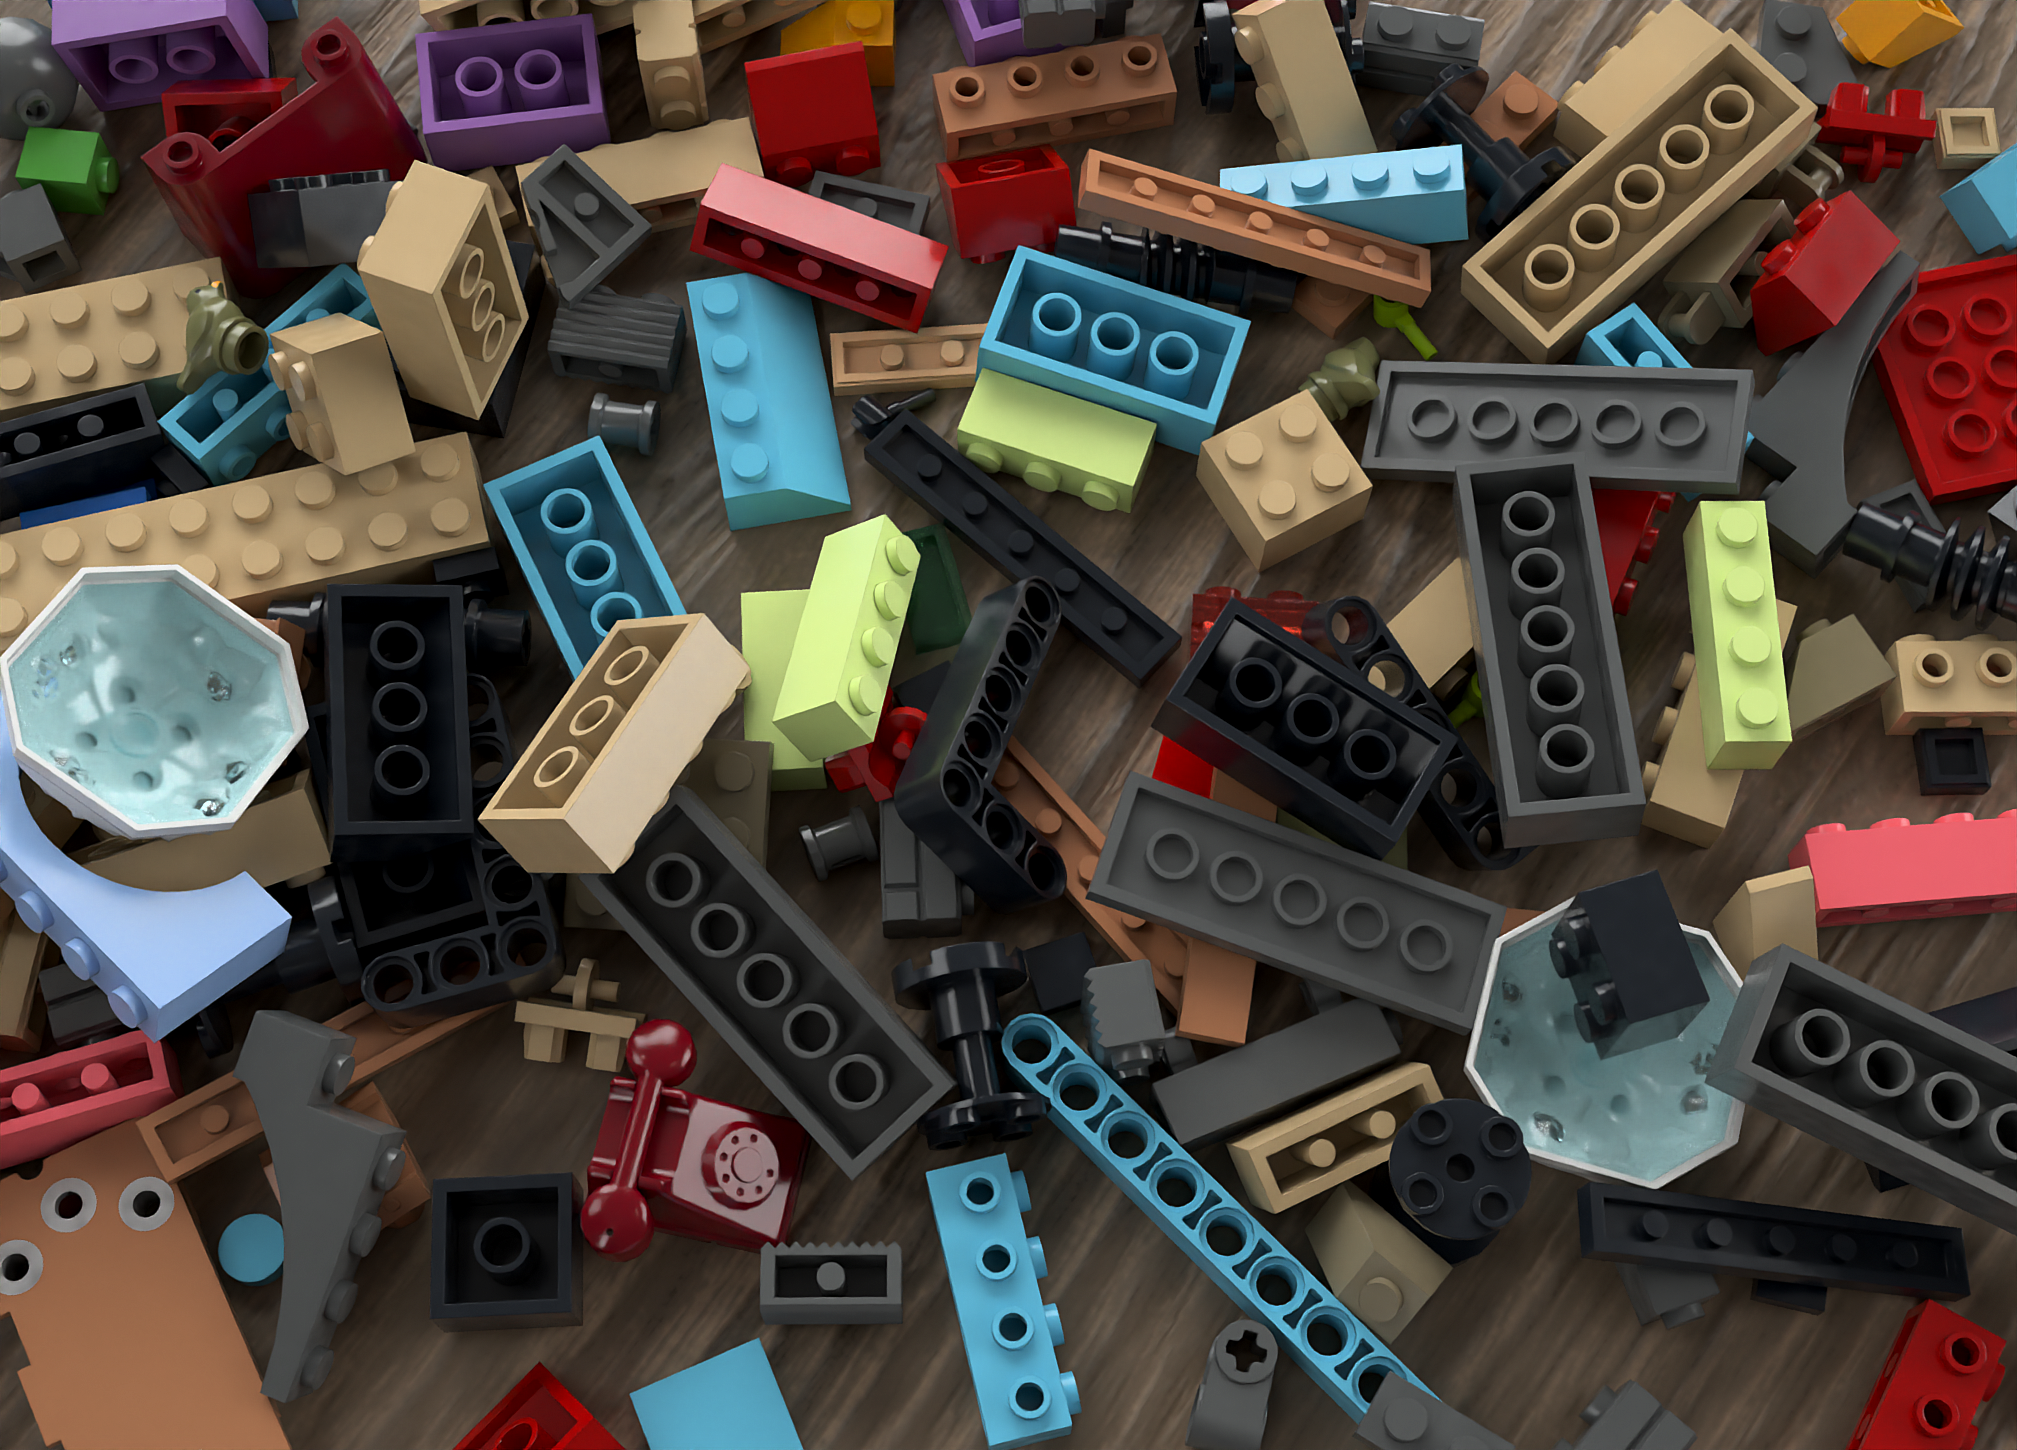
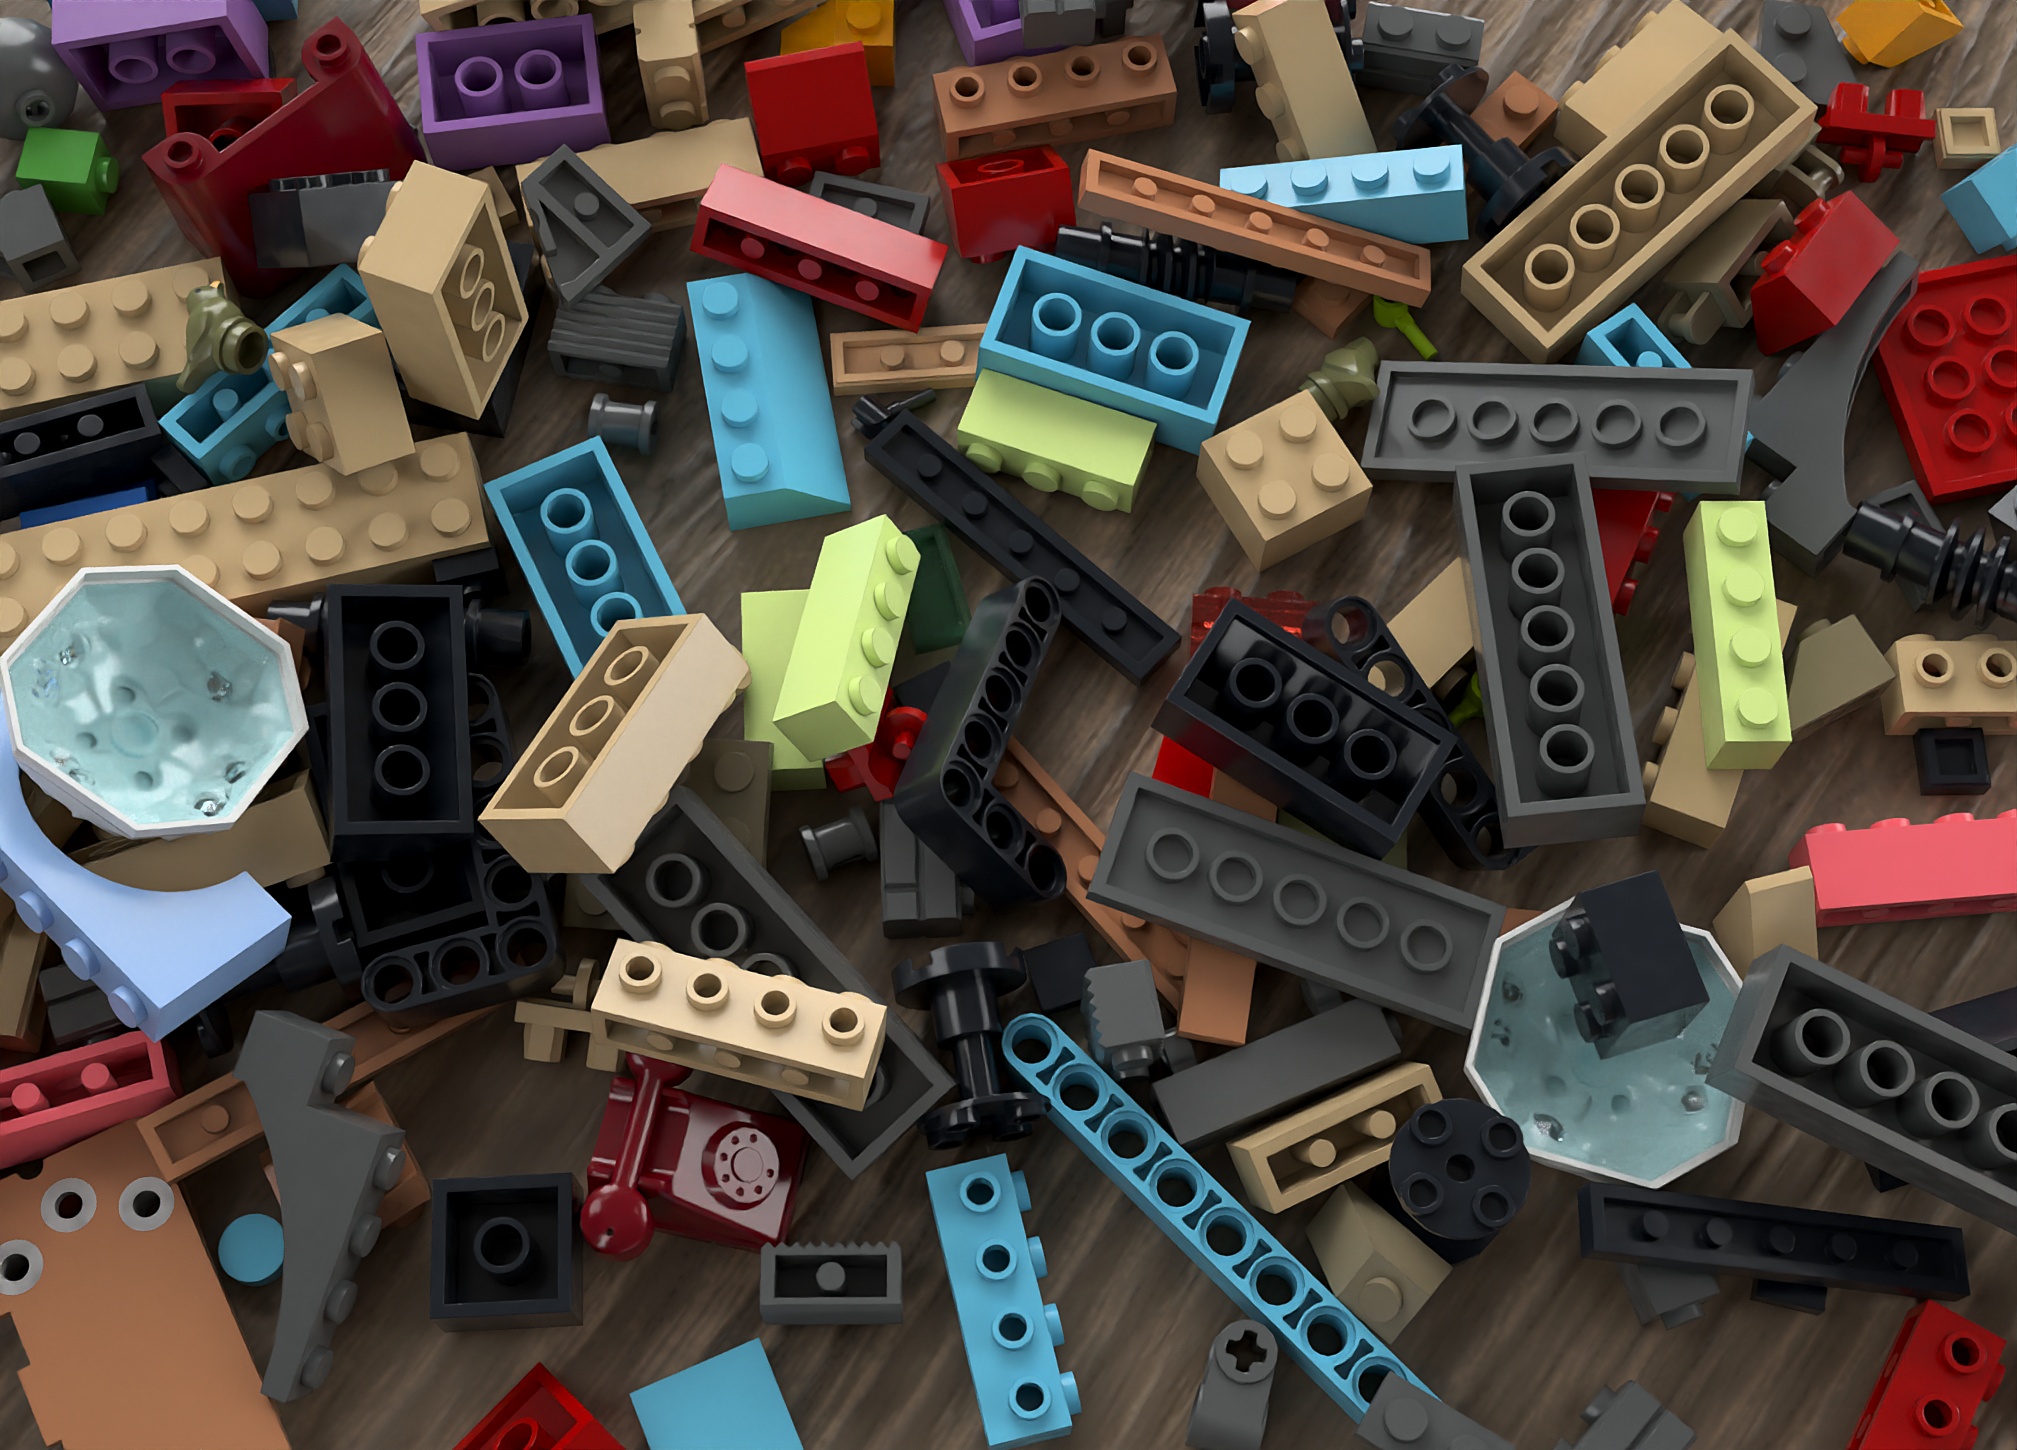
(739, 1023): none -> tan brick

